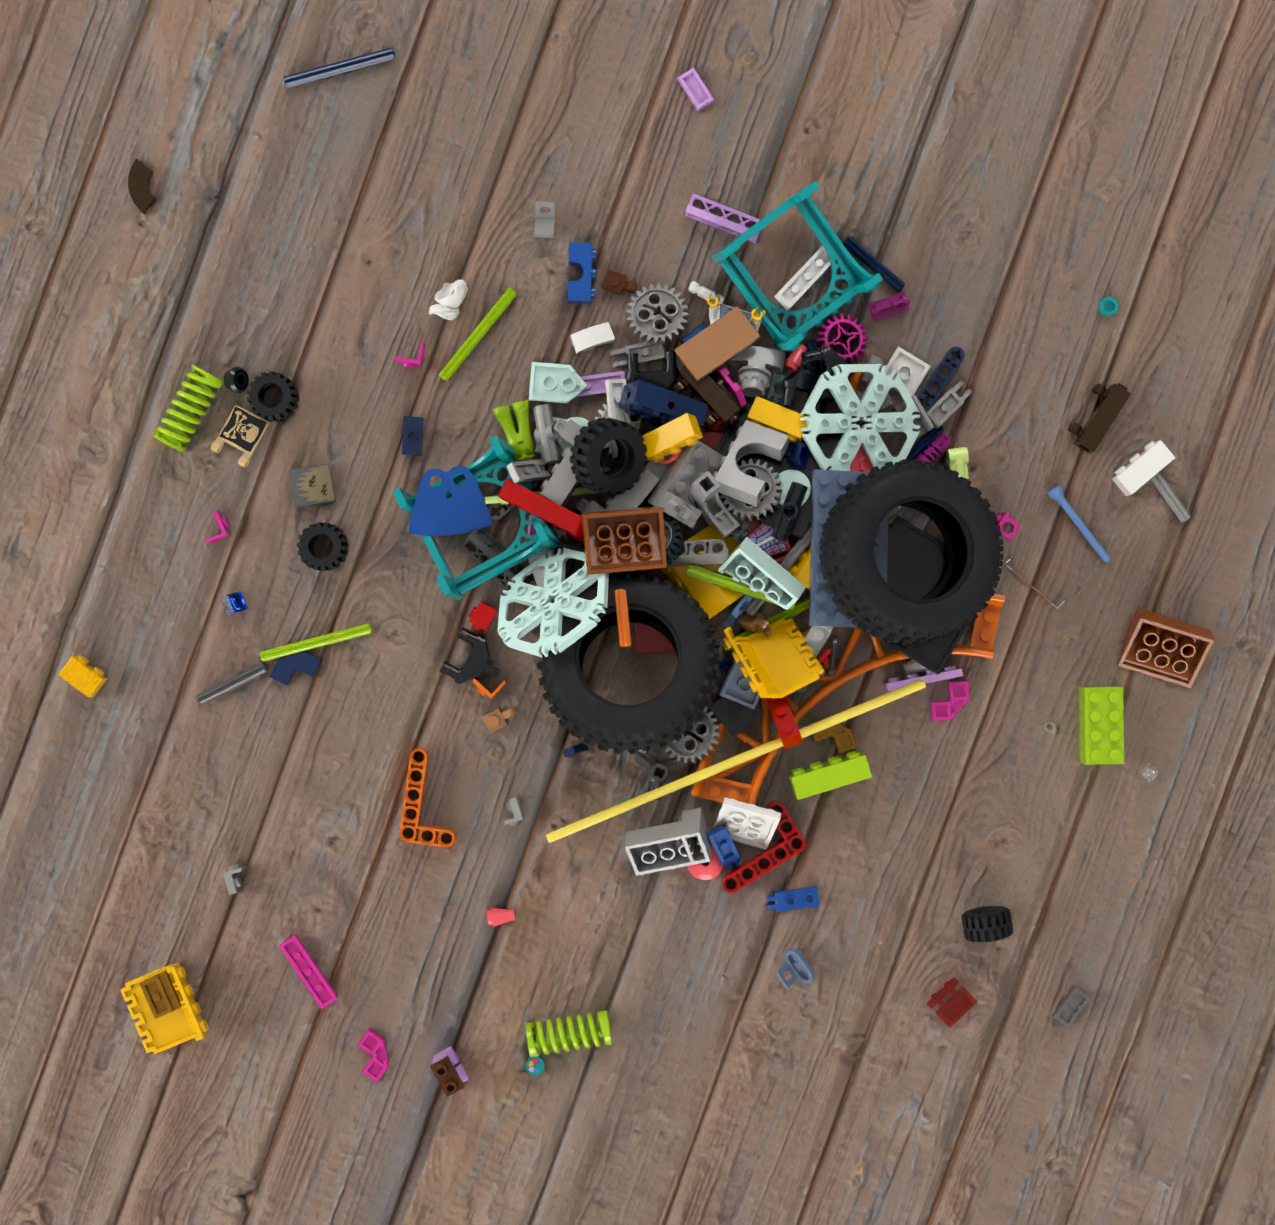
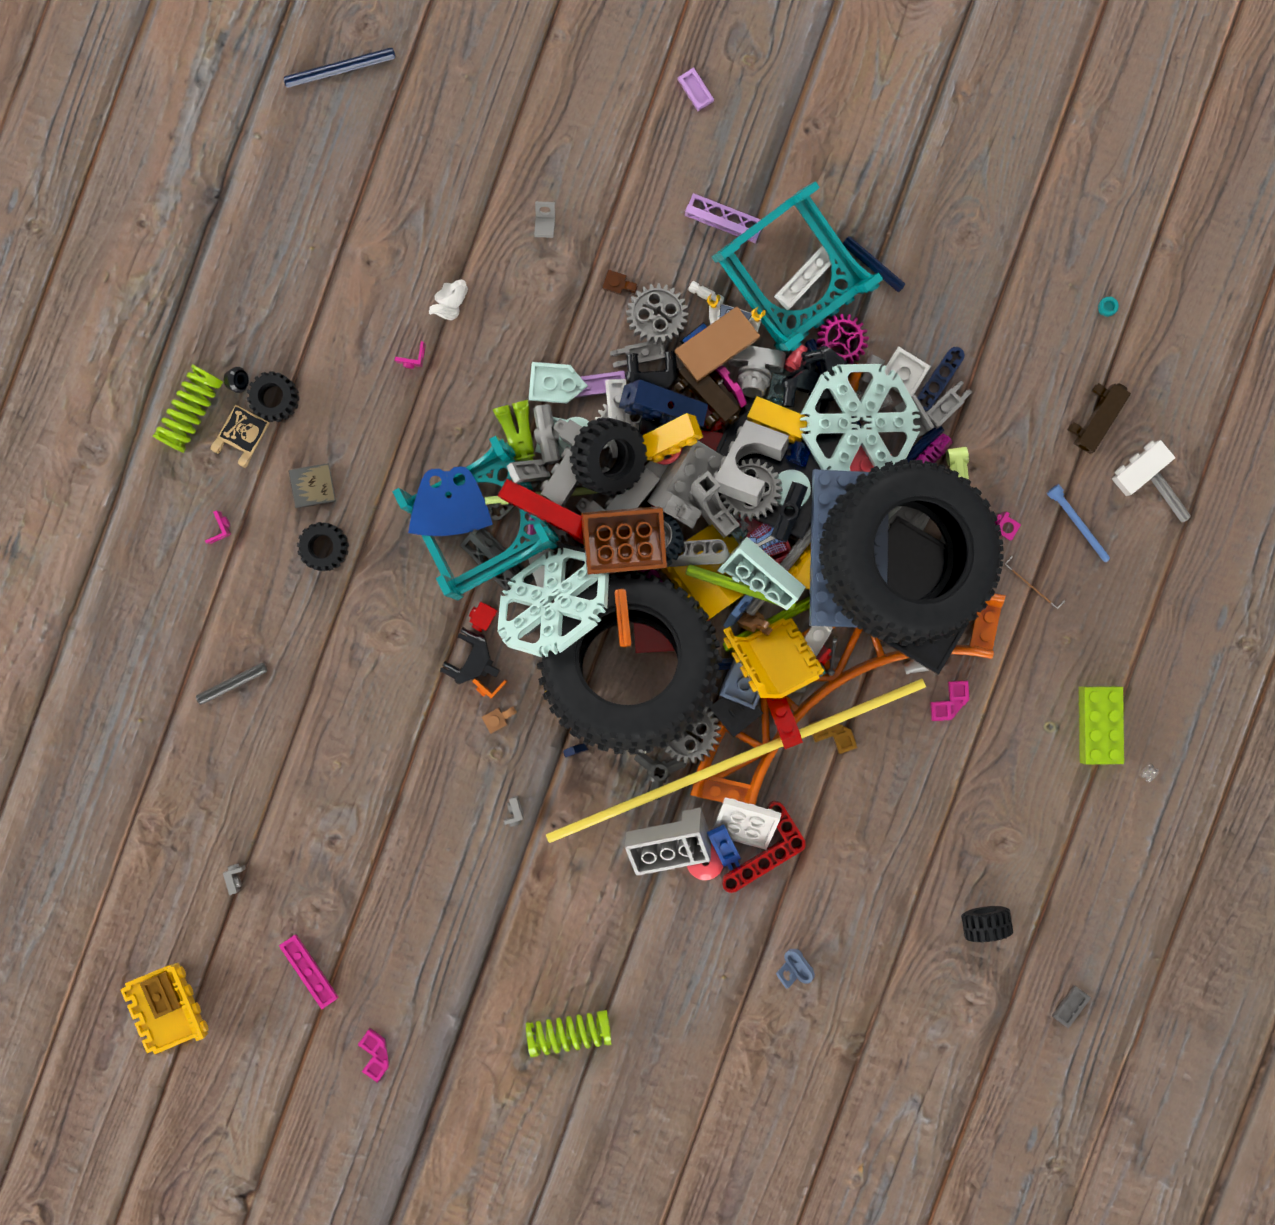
(83, 676): yellow brick -> none
(139, 186): dark brown tile -> none
(234, 603): clear blue tile -> none
(301, 661): dark blue tile -> none
(315, 642): lime axle -> none
(412, 436): dark blue plate -> none
(416, 804): orange beam -> none
(449, 1076): reddish brown hips -> none
(477, 334): lime axle -> none
(499, 916): coral cone -> none
(535, 1065): teal tile -> none
(581, 290): blue arch -> none
(592, 337): white slope -> none
(794, 899): blue hinge -> none
(829, 775): lime brick -> none
(889, 306): magenta hinge -> none
(950, 672): lavender plate -> none
(956, 1006): clear red plate -> none
(1165, 647): dark orange slope -> none

